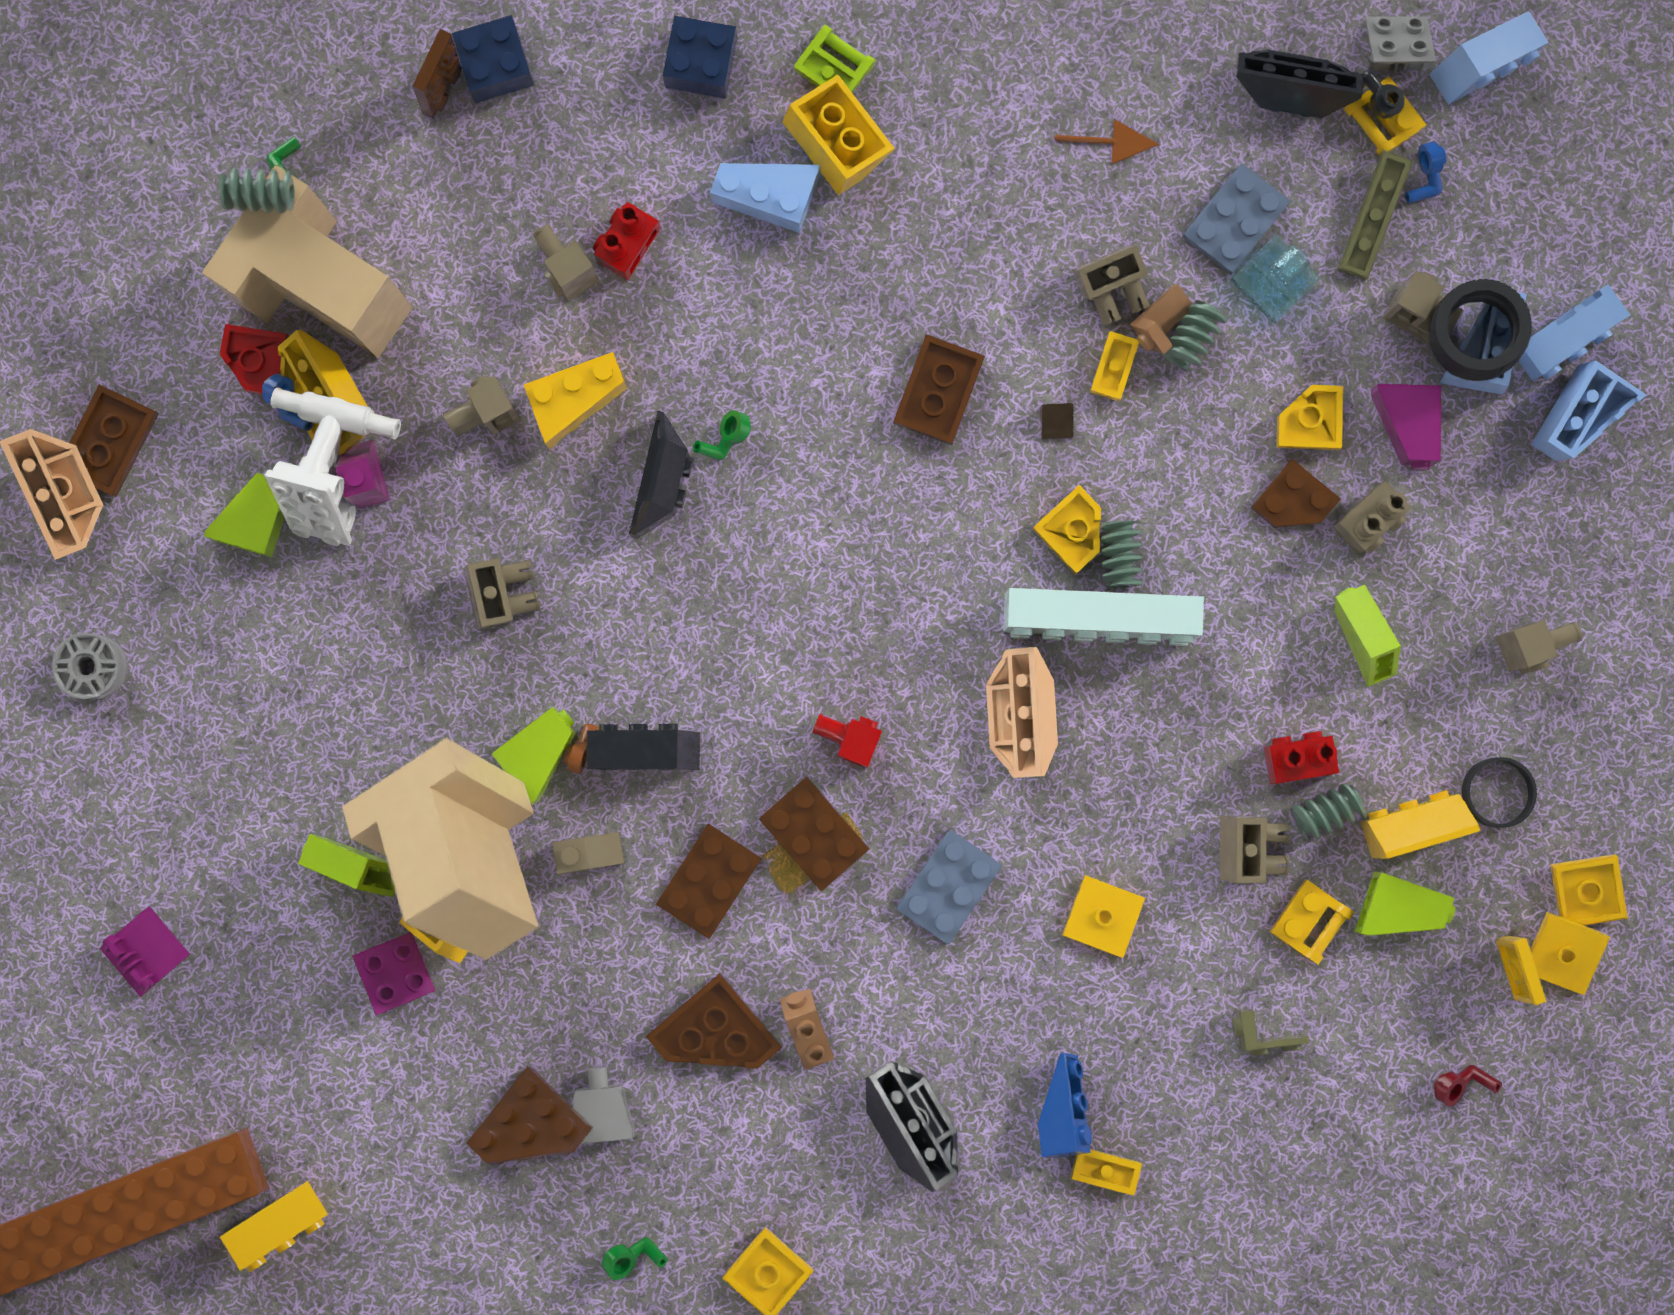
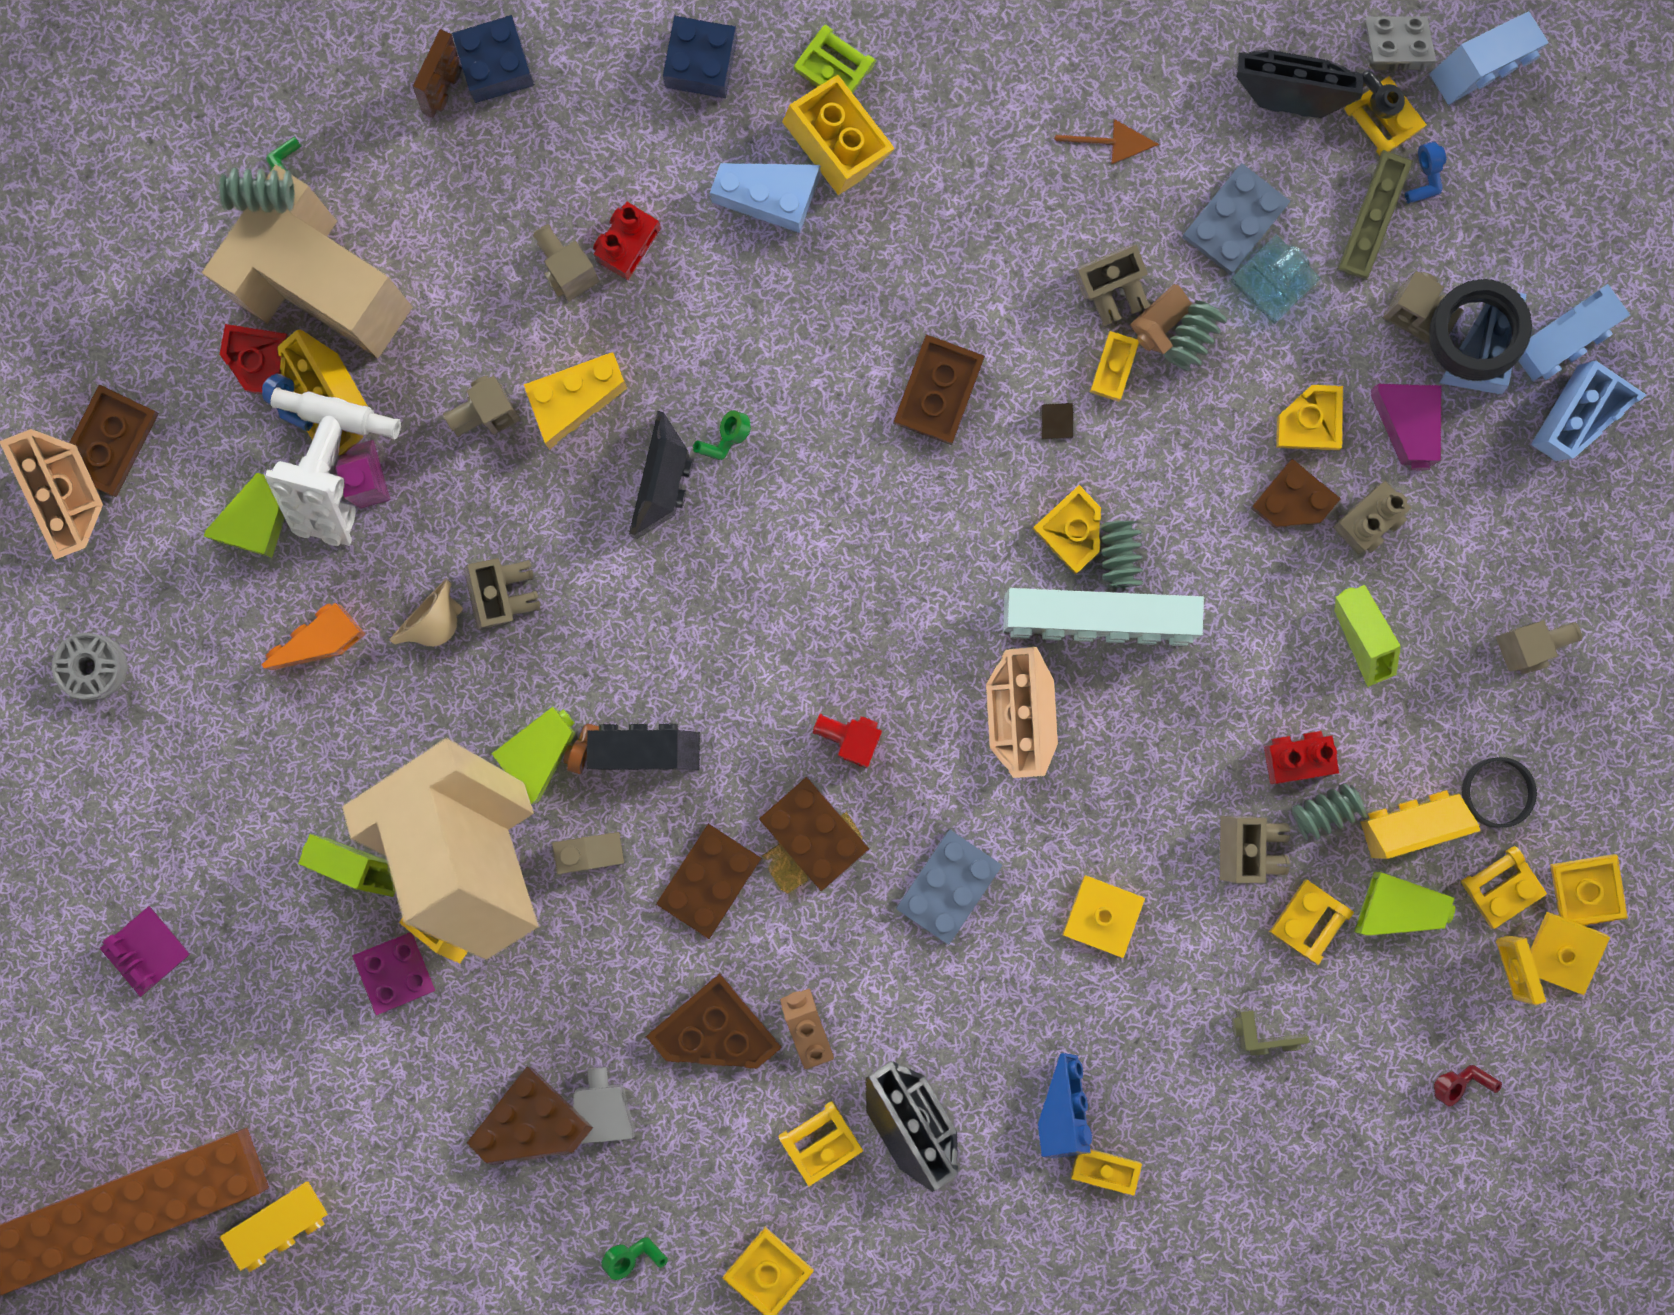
(323, 638): none -> orange slope
(432, 621): none -> tan hat
(826, 1153): none -> yellow plate
(1509, 896): none -> yellow plate

